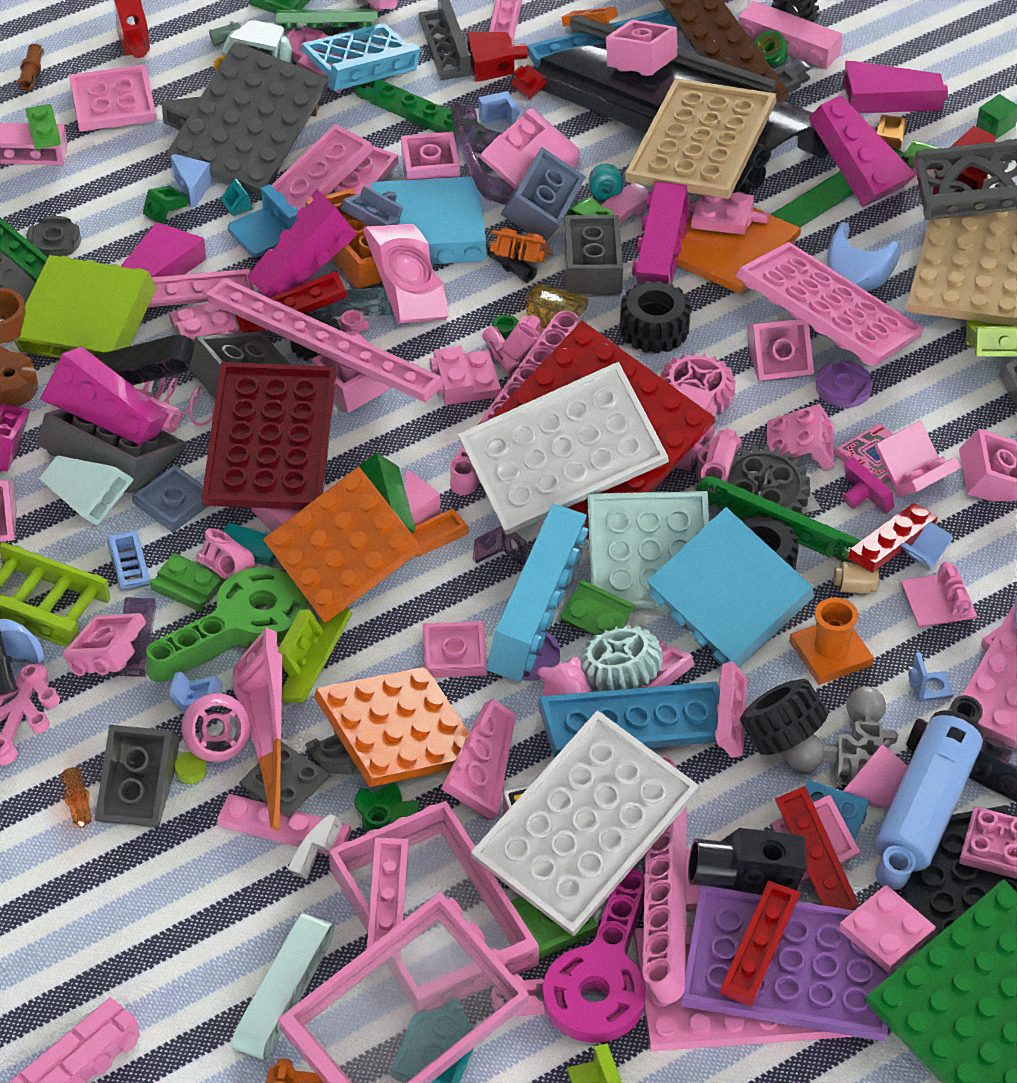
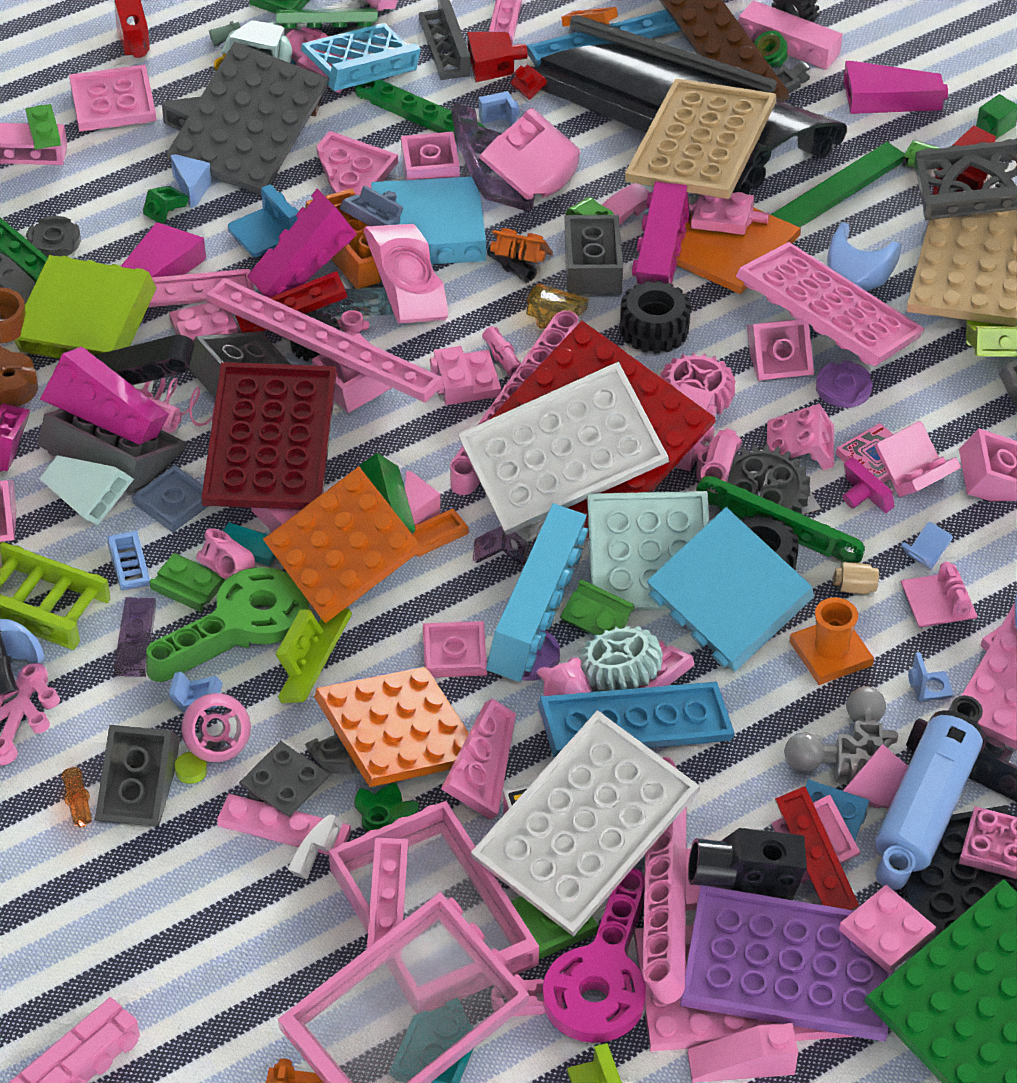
(30, 67): dark orange pin -> none
(104, 644): bright pink plate -> none
(236, 199): teal slope -> none
(259, 689): bright pink plate -> none
(283, 985): light aqua beam -> none
(323, 166): bright pink plate -> none
(505, 324): green tile -> none
(523, 337): bright pink piece -> none
(543, 195): sand blue slope -> none
(605, 181): teal head -> none
(641, 47): bright pink brick -> none
(730, 708): bright pink plate -> none
(746, 1054): none -> bright pink slope
(760, 943): red plate -> none
(784, 717): black tyre -> none
(860, 152): dark pink wedge -> none
(887, 540): plate -> none
(892, 130): pearl gold tile -> none

